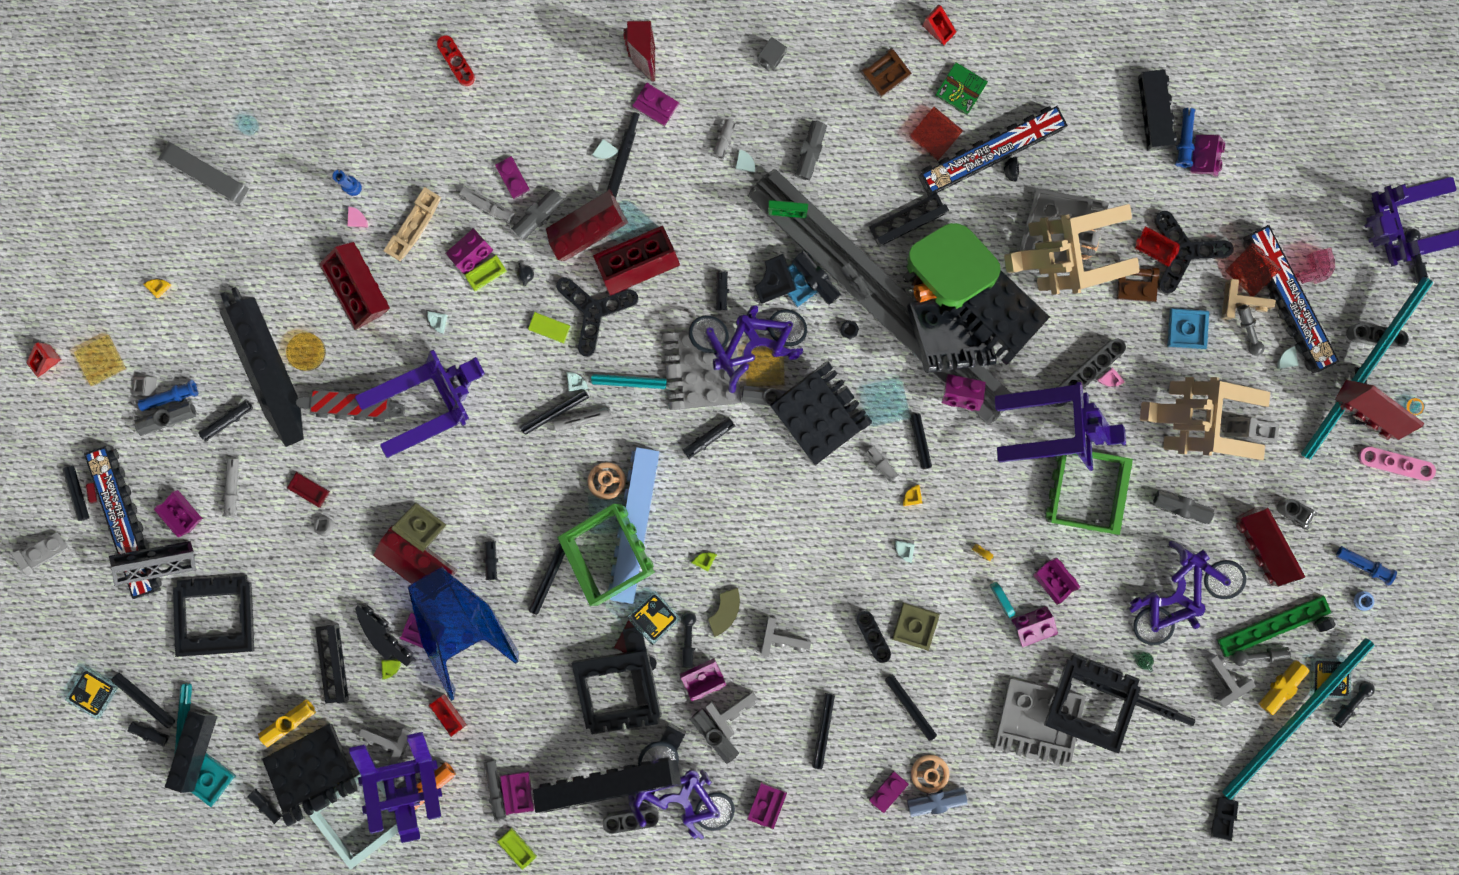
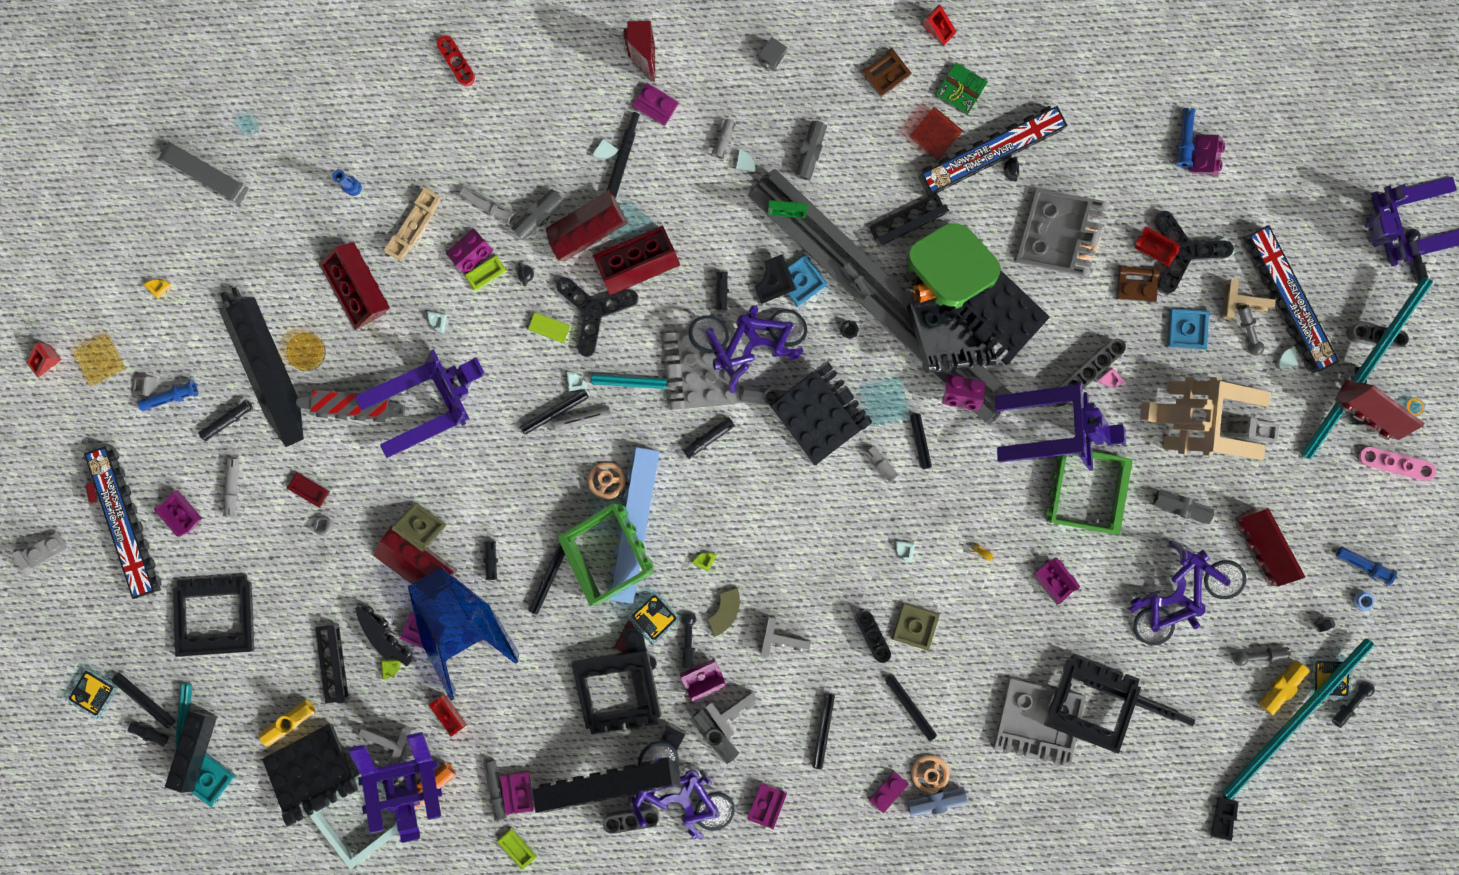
(75, 493): black axle -> none
(152, 559): black fence -> none
(155, 421): dark grey piece -> none
(264, 806): black pin -> none
(356, 218): bright pink tile -> none
(512, 177): magenta plate -> none
(765, 369): clear yellow tile -> none
(816, 278): black piece -> none
(913, 496): yellow tile -> none
(1002, 599): teal tile -> none
(1035, 626): magenta bracket -> none
(1043, 256): tan piece -> none
(1144, 661): clear green piece -> none
(1156, 110): black brick -> none
(1233, 689): light grey bracket -> none
(1253, 270): clear red tile -> none
(1274, 625): green tile -> none
(1299, 513): dark grey piece -> none
(1321, 267): clear pink brick -> none

